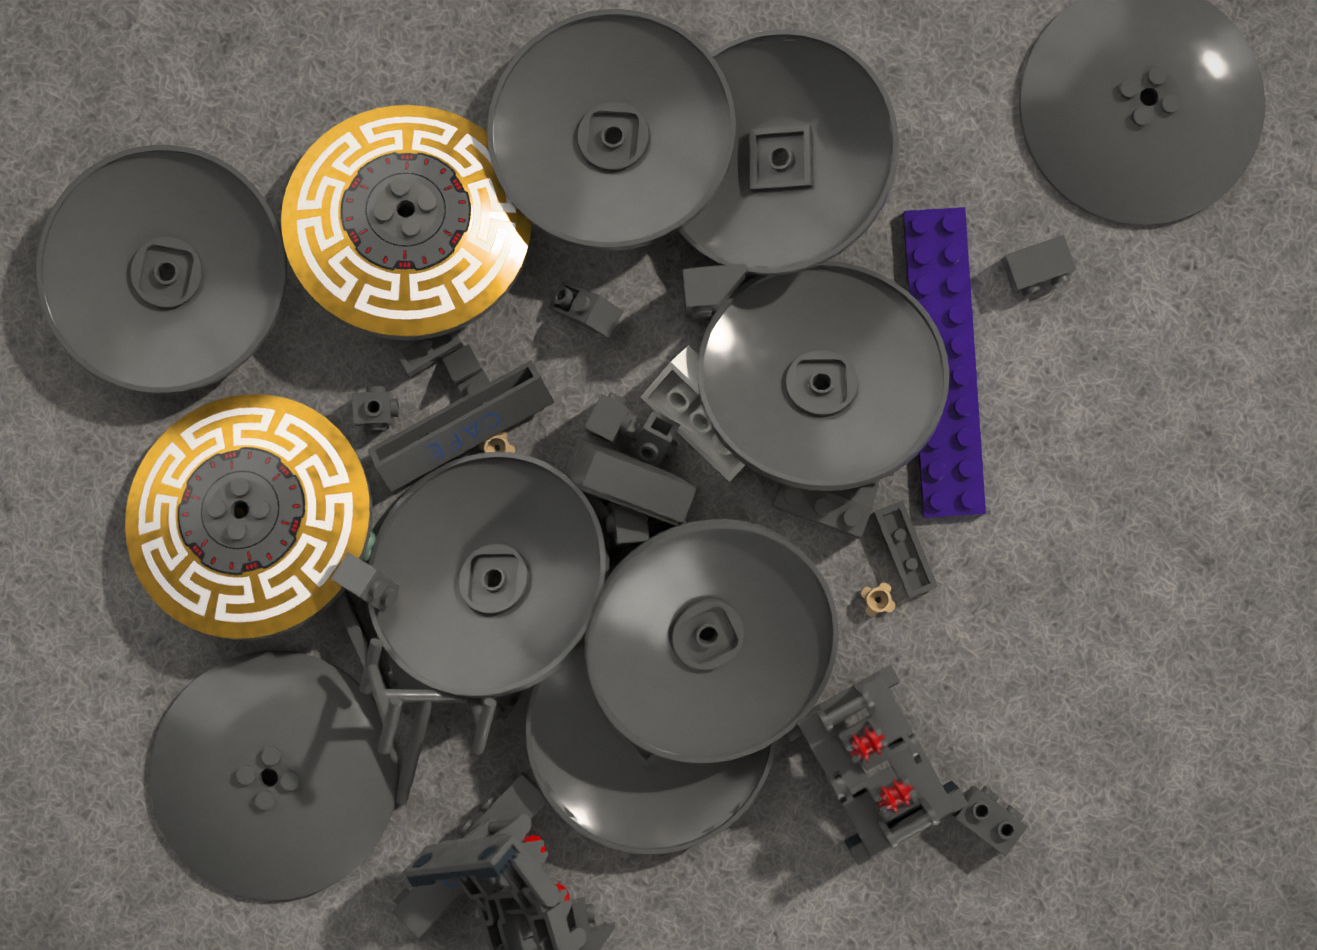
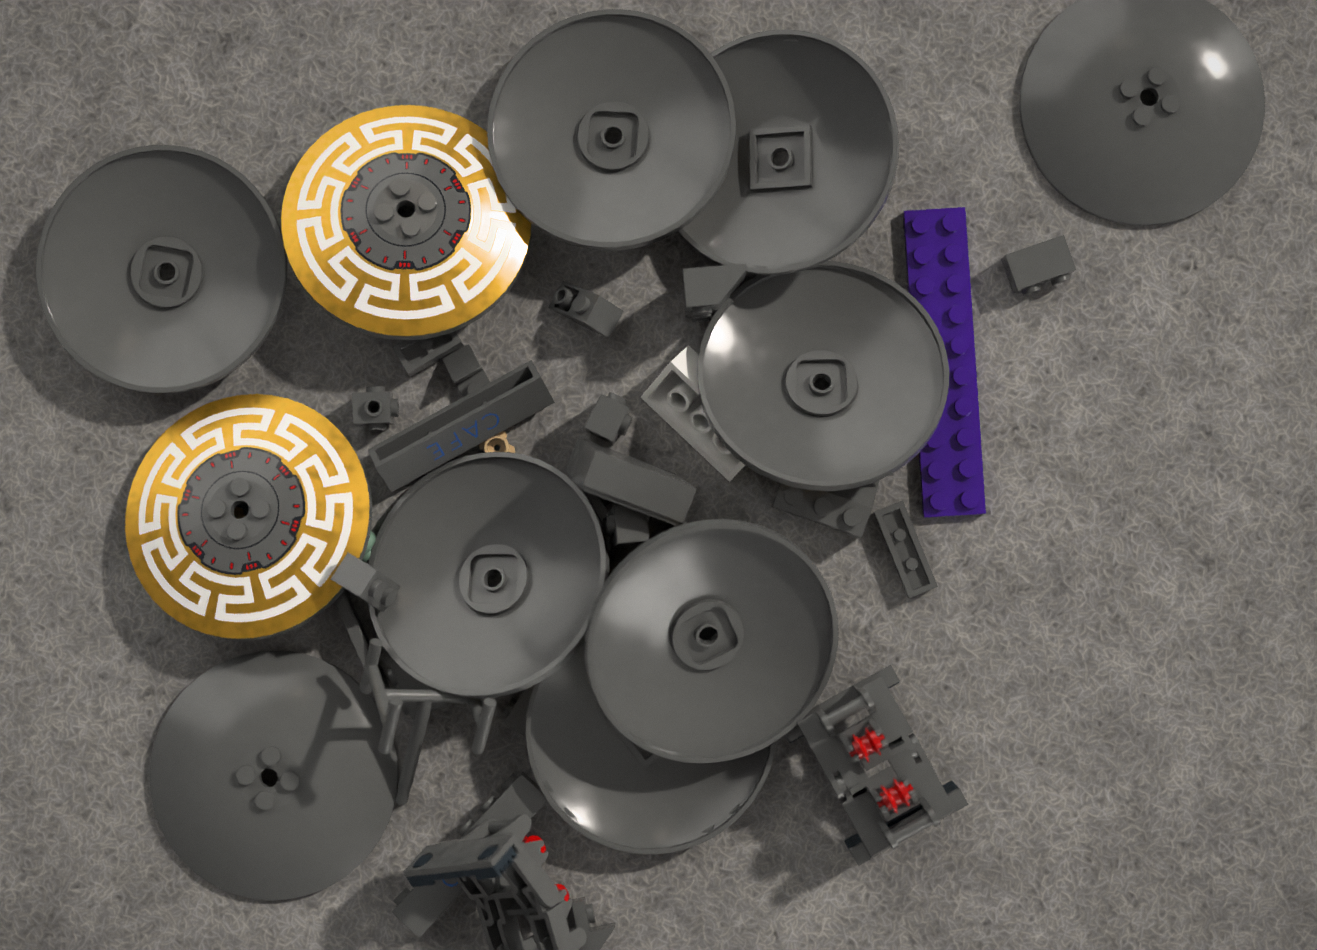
(650, 443): dark grey brick -> none
(886, 603): tan plate -> none
(990, 820): dark grey brick -> none

